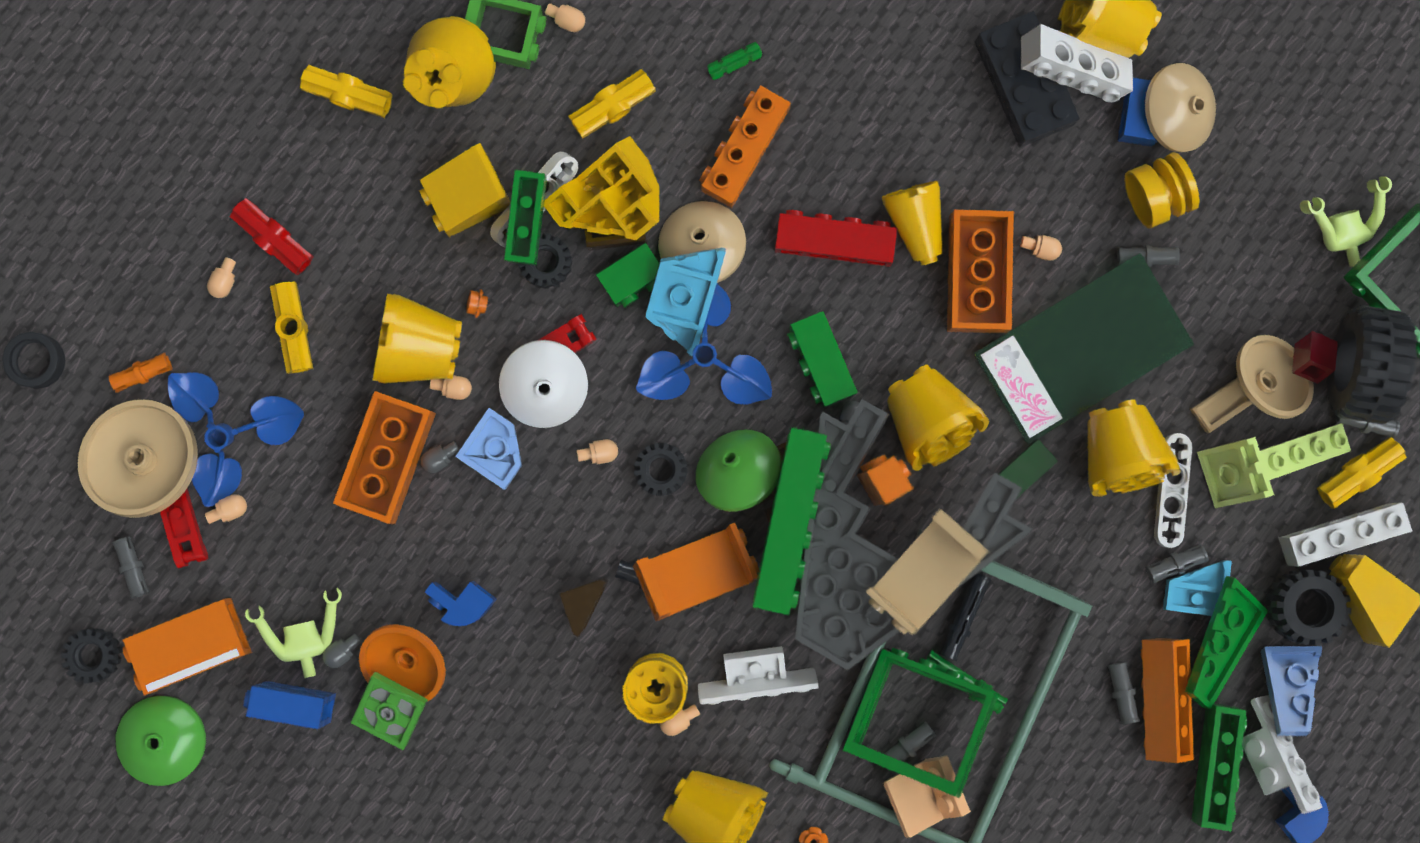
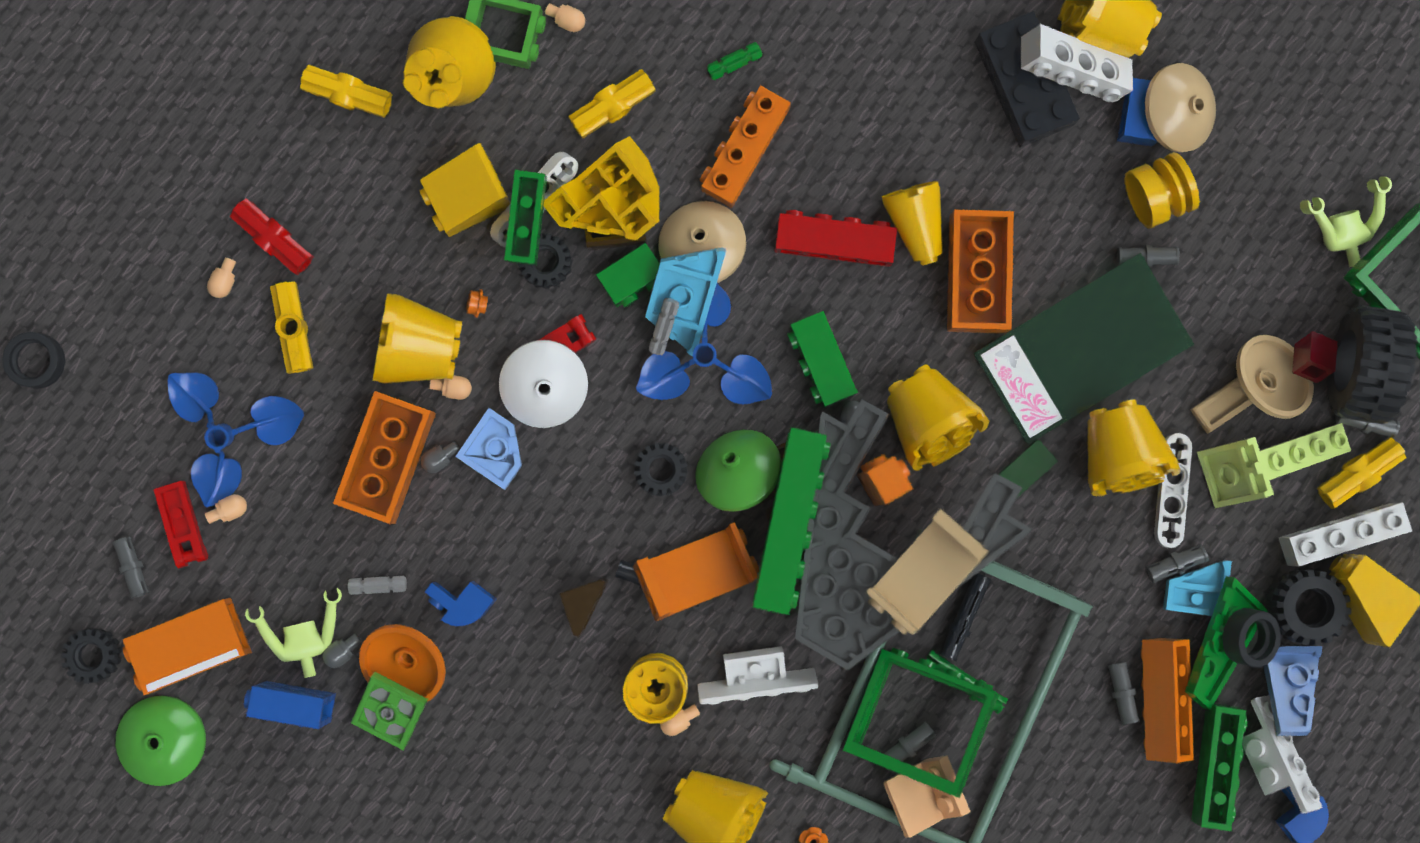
(137, 458): tan dish -> none
(140, 372): orange pin -> none
(377, 585): none -> light grey axle
(599, 452): light nougat cylinder -> none
(663, 326): none -> light grey axle
(1042, 247): light nougat cylinder -> none
(1267, 641): none -> black tyre

